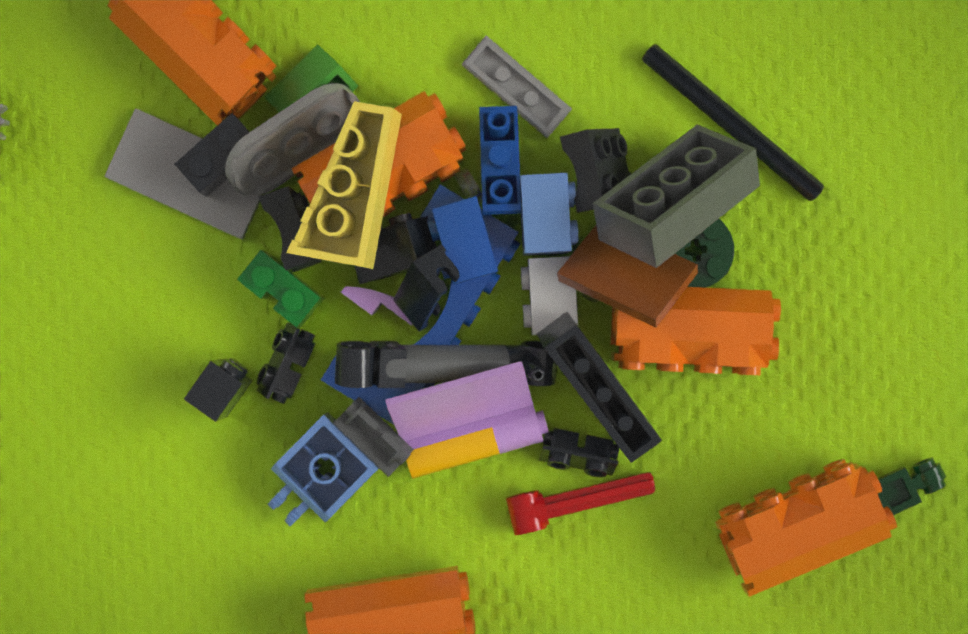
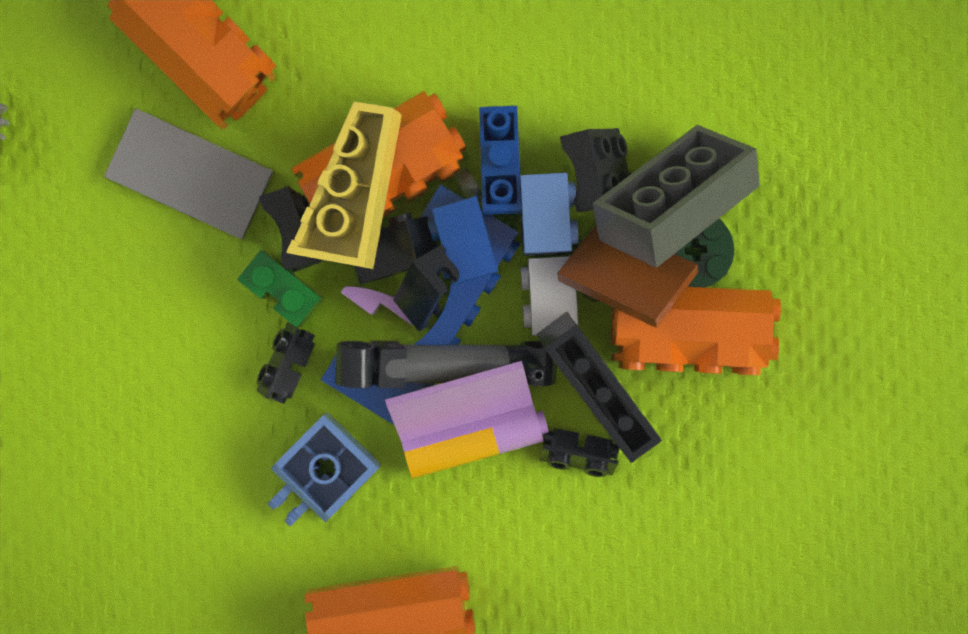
(206, 160): black brick -> none
(219, 388): black brick -> none
(306, 127): light grey tile -> none
(310, 73): bright green brick -> none
(373, 437): dark grey hinge -> none
(516, 86): light grey tile -> none
(531, 510): red axle -> none
(732, 122): black axle -> none
(805, 526): orange brick -> none
(900, 489): dark green plate -> none

